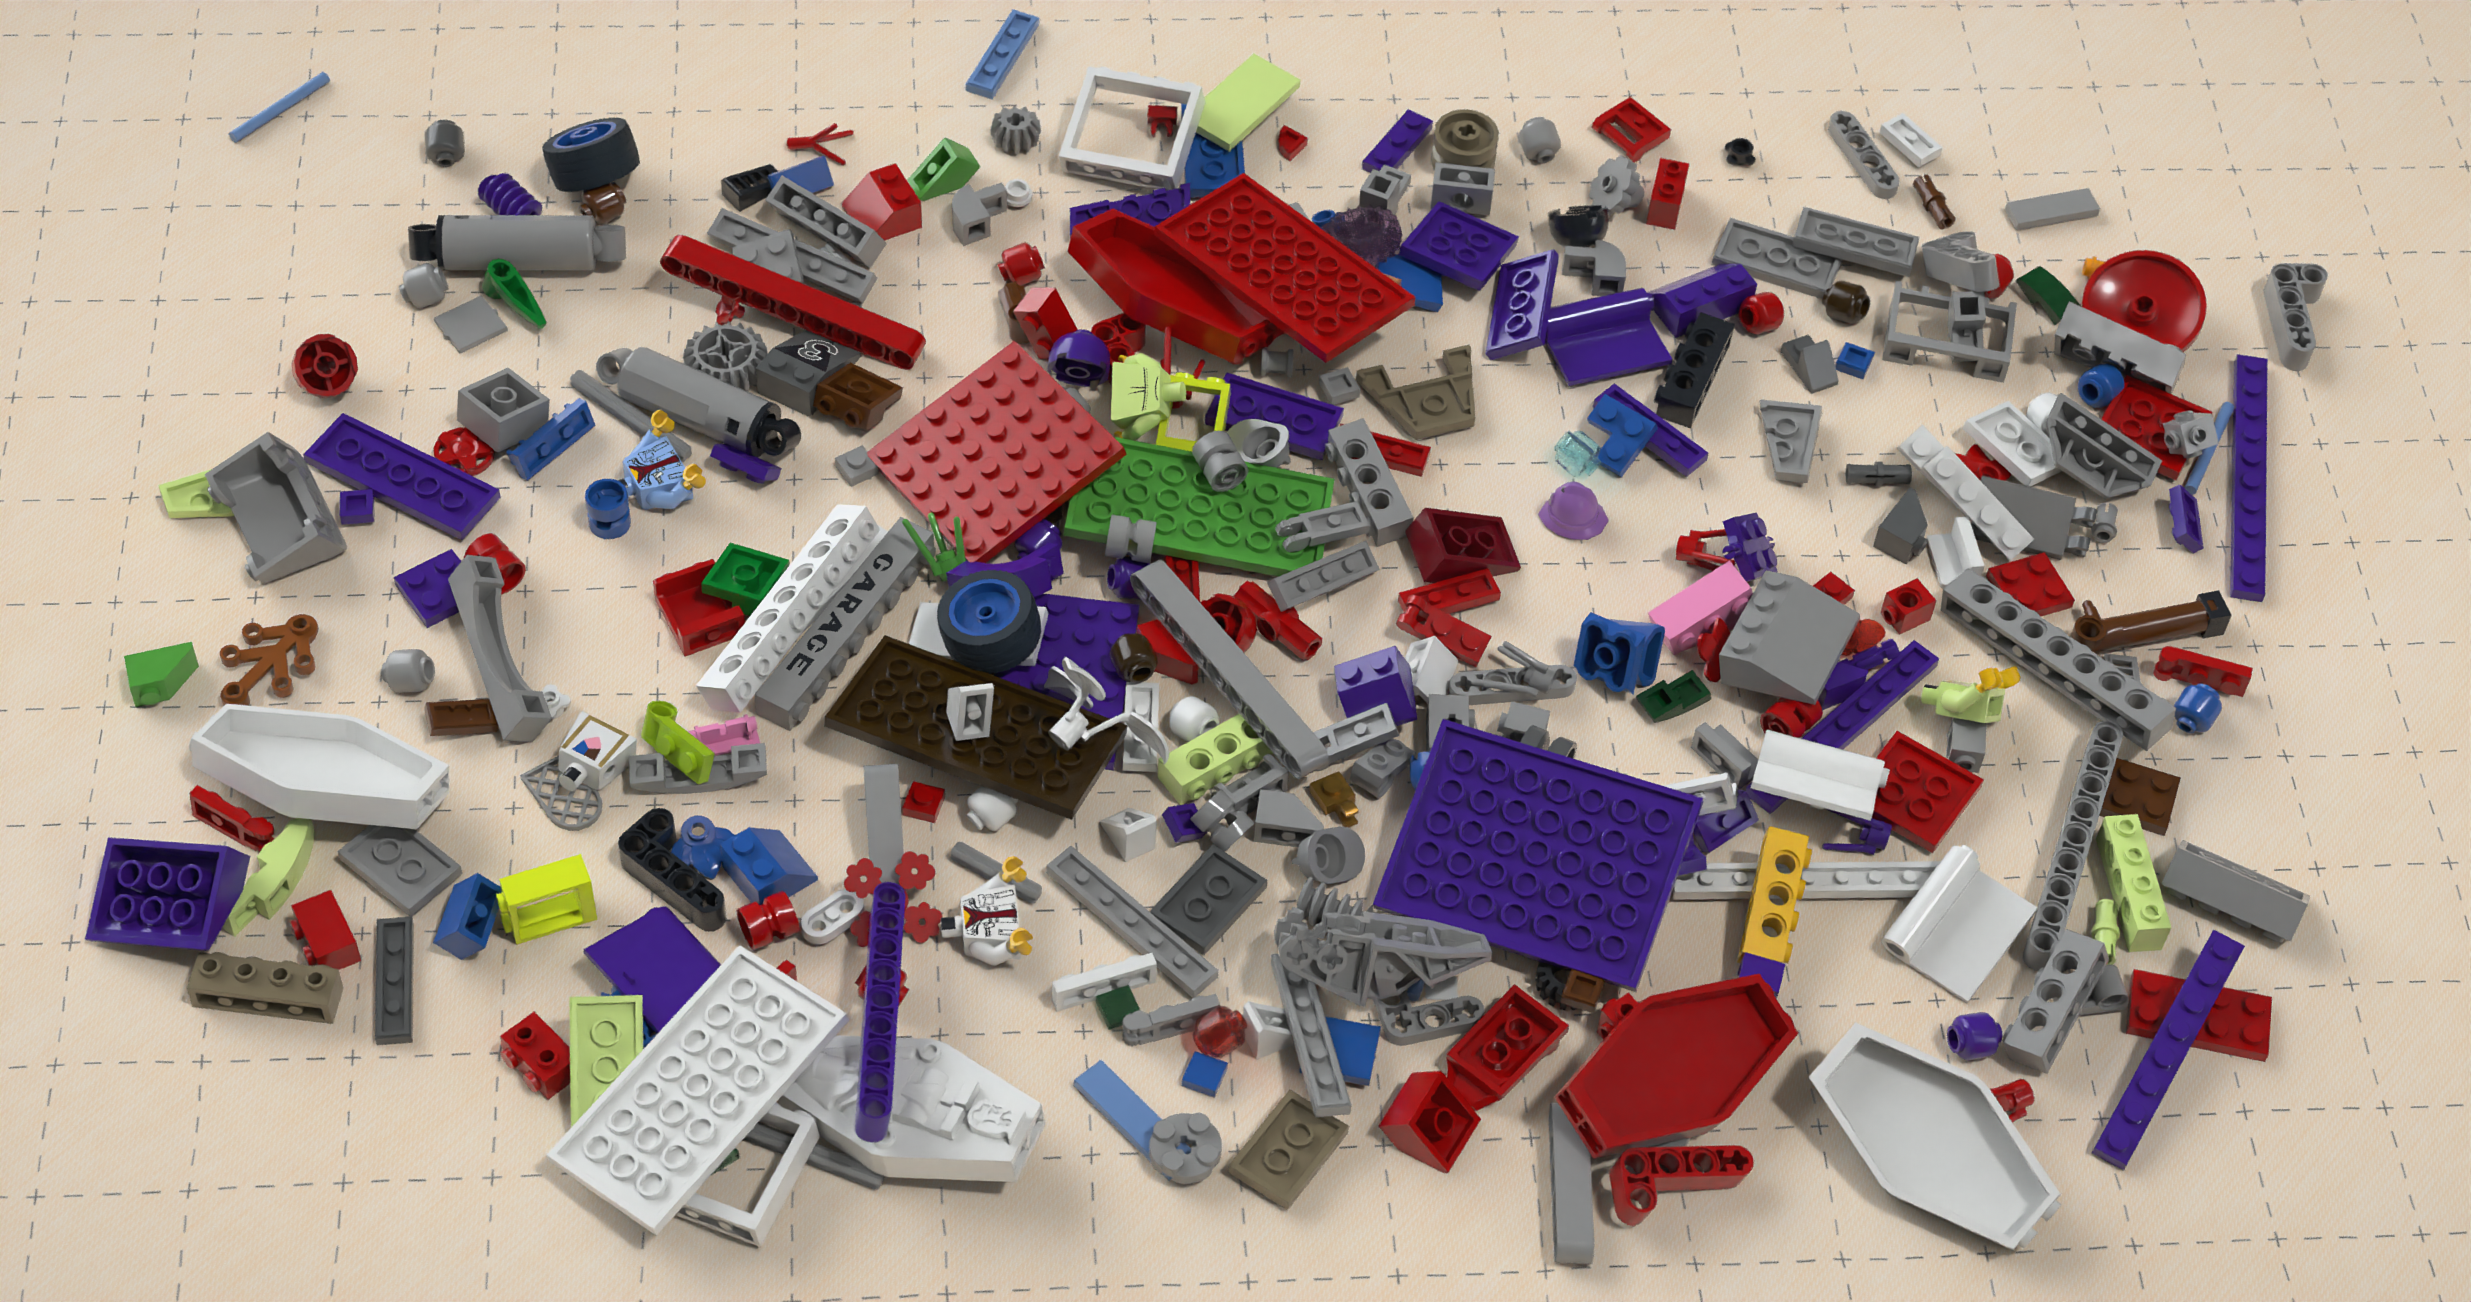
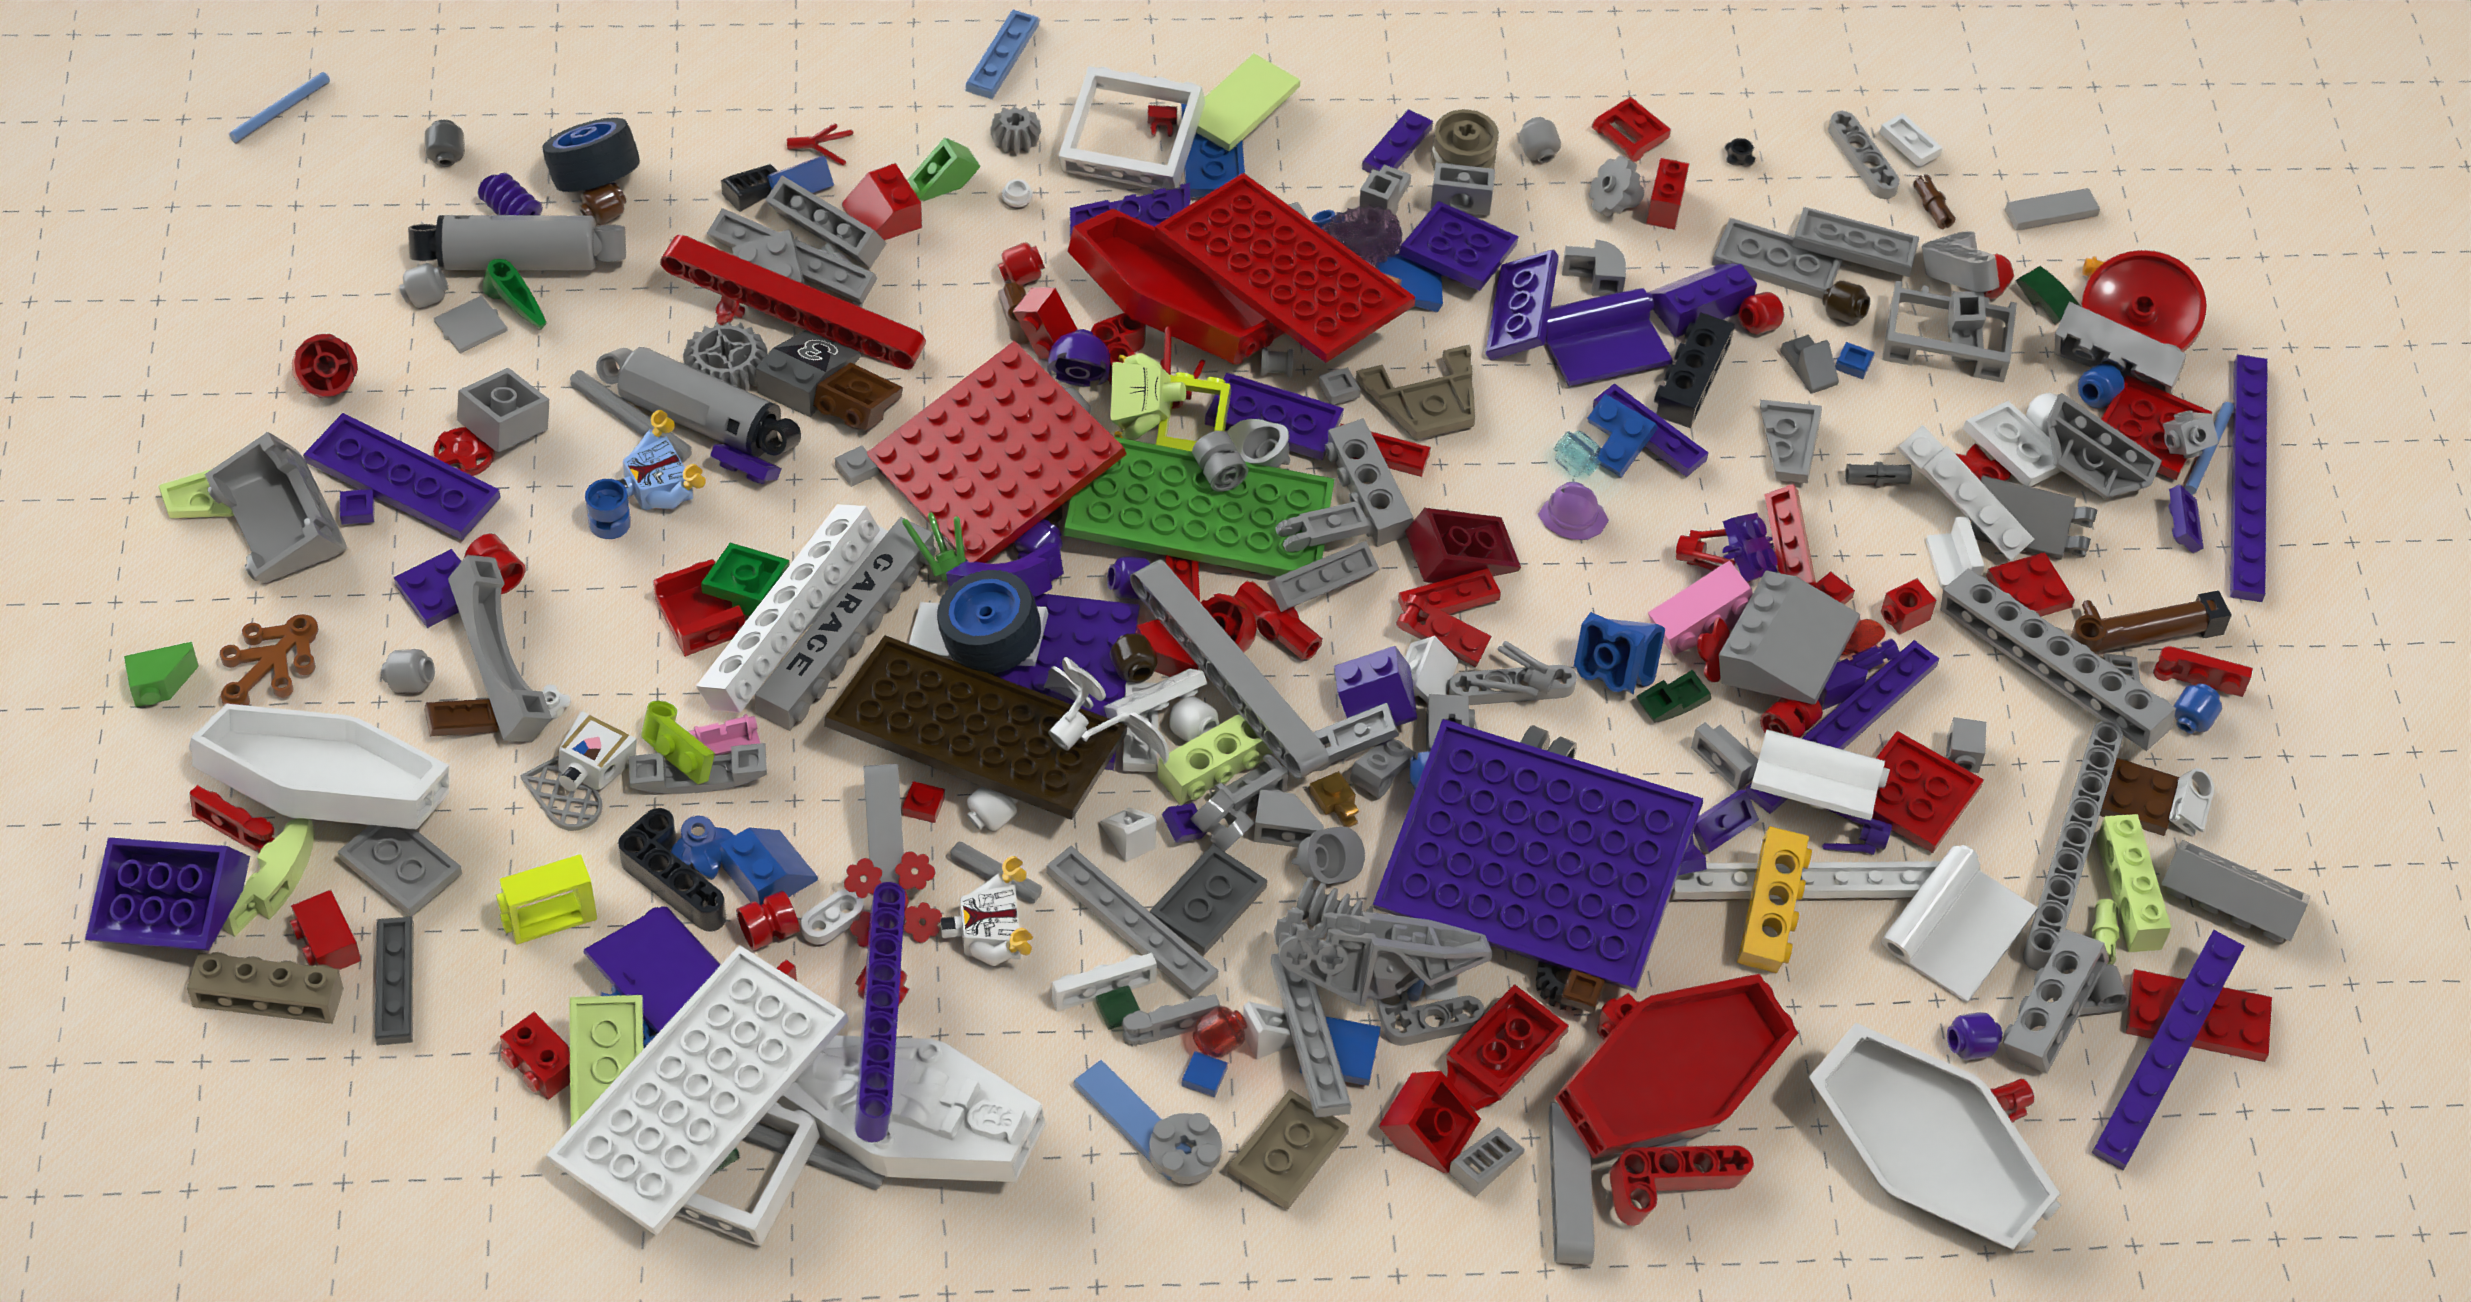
(468, 916): blue brick -> none
(552, 439): blue plate -> none
(970, 710): white slope -> none
(973, 211): light grey brick -> none
(1130, 539): light grey wheel -> none
(1157, 695): none -> white plate
(1291, 142): red tile -> none
(1468, 1177): none -> light grey slope
(1520, 718): light grey brick -> none
(1579, 225): black cylinder -> none
(1715, 790): white panel -> none
(1769, 970): dark purple panel -> none
(1789, 533): none -> plate
(1903, 529): dark grey slope -> none
(1972, 701): yellowish green torso -> none
(2104, 527): light grey pin -> none
(2190, 807): none -> white piece
(2286, 296): light grey beam -> none

